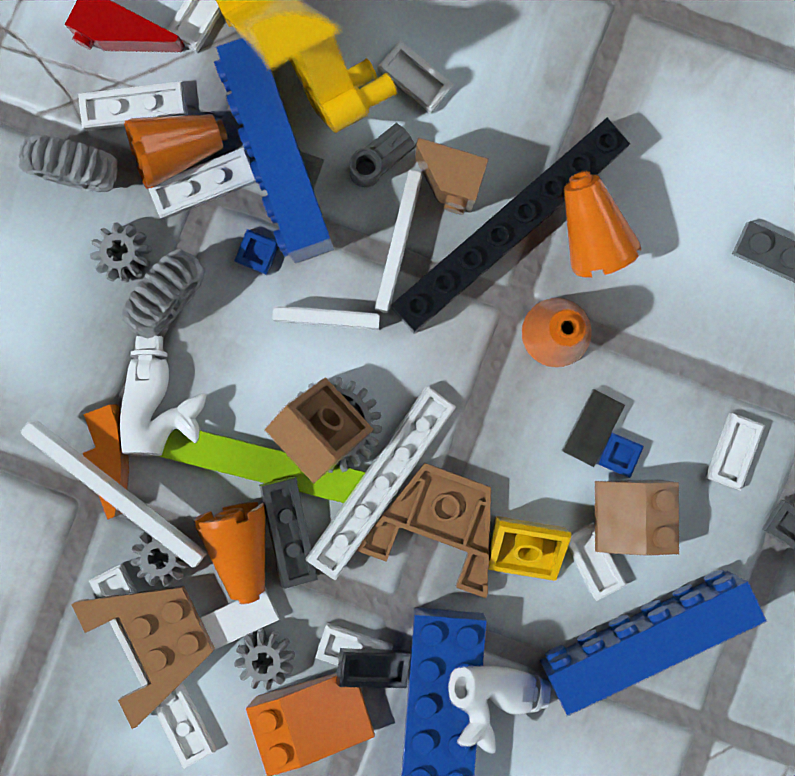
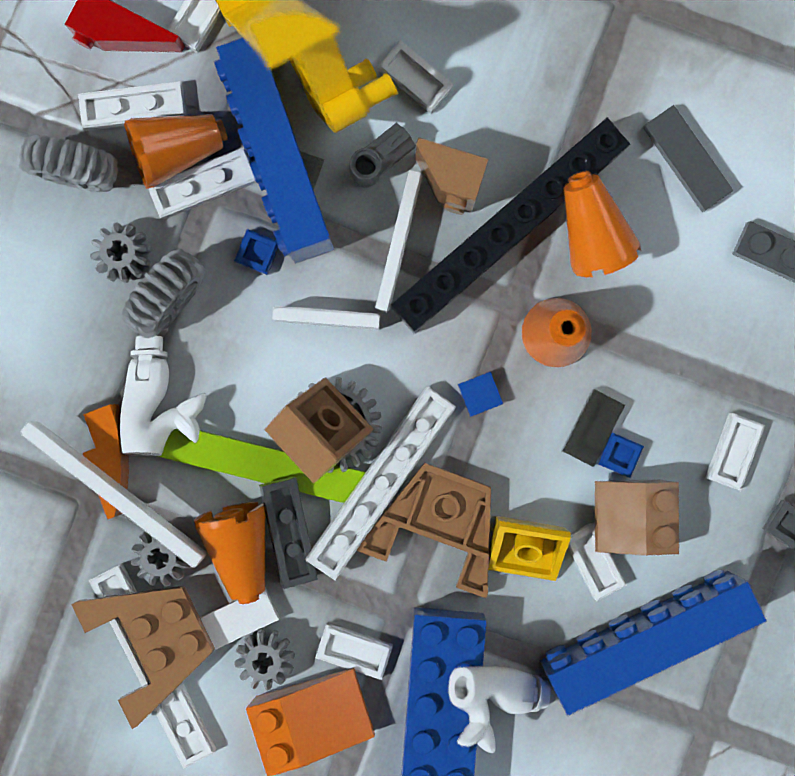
(373, 668): black tile -> none
(480, 394): none -> blue tile
(687, 158): none -> dark grey tile

